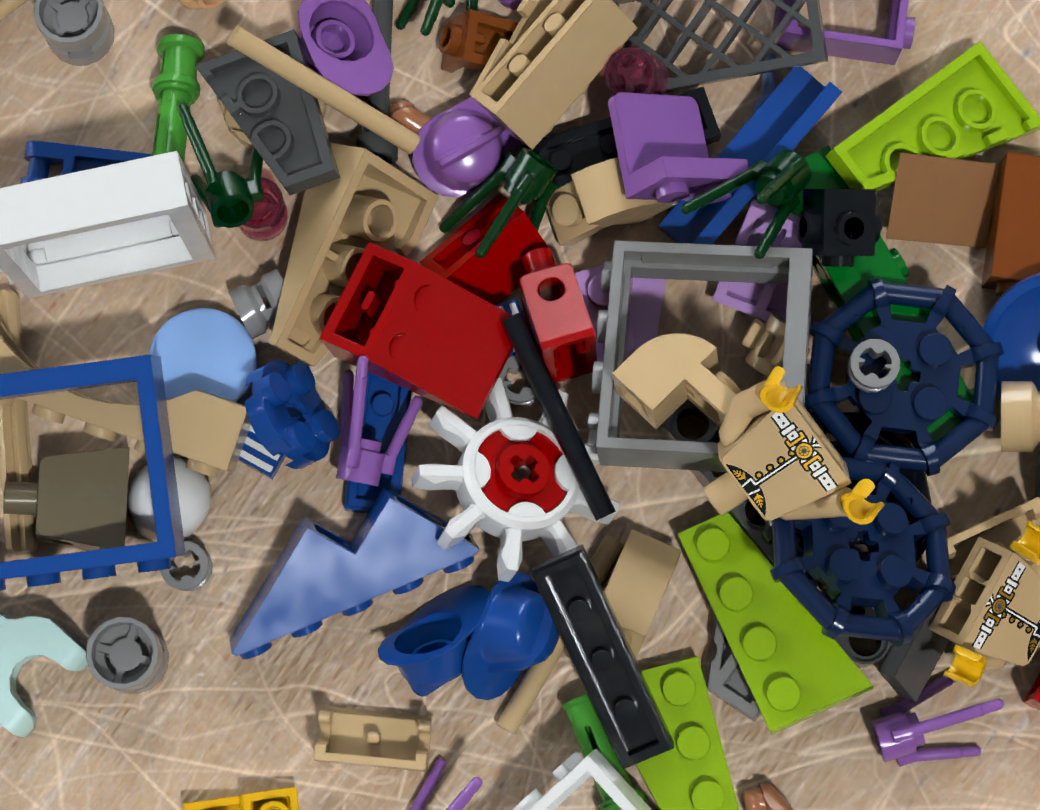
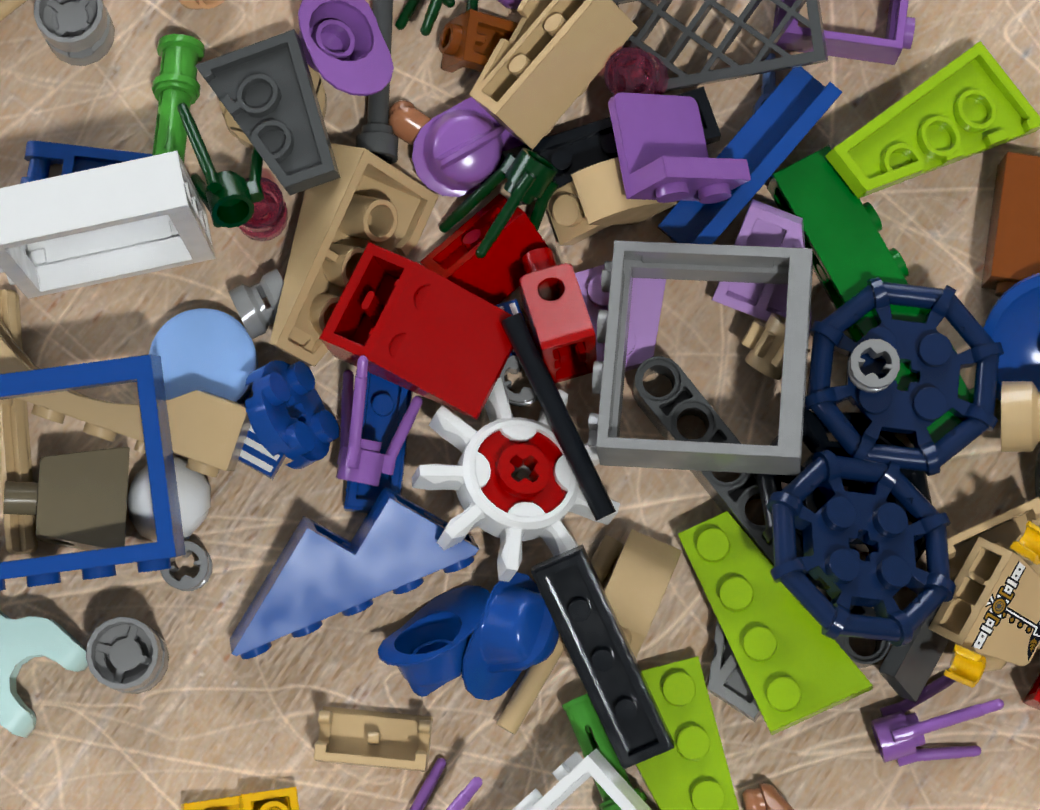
(323, 89): tan bar -> none
(669, 372): tan brick -> none
(776, 184): dark green plant -> none
(783, 460): tan torso -> none
(839, 224): black brick -> none
(942, 200): medium nougat sticker -> none

